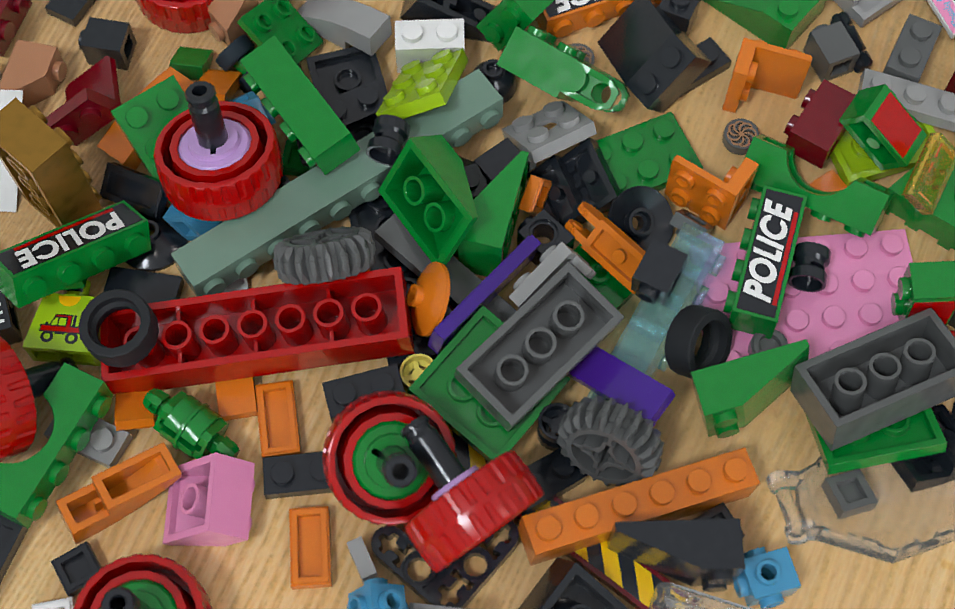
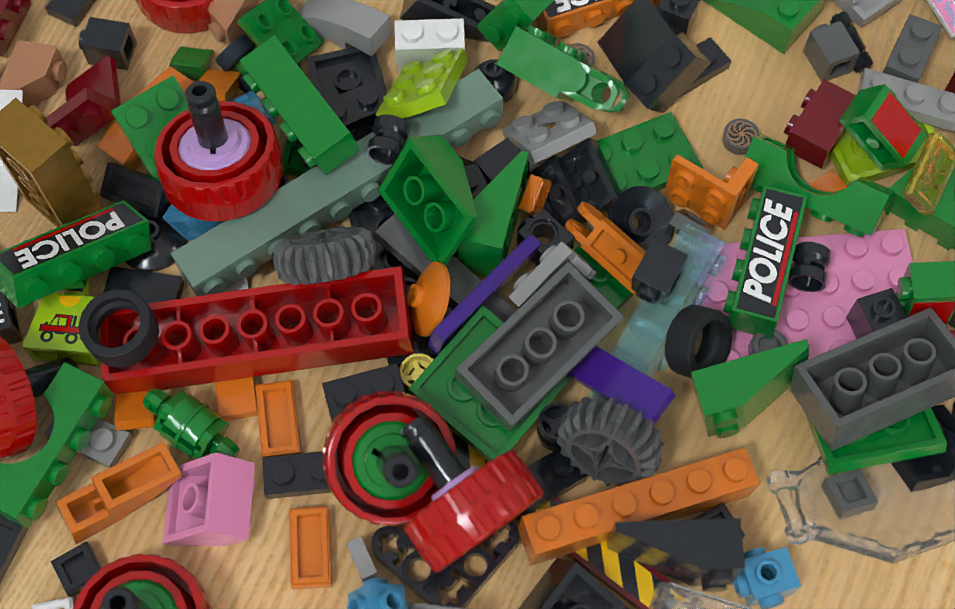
(766, 69): orange bracket -> none
(875, 312): none -> black brick

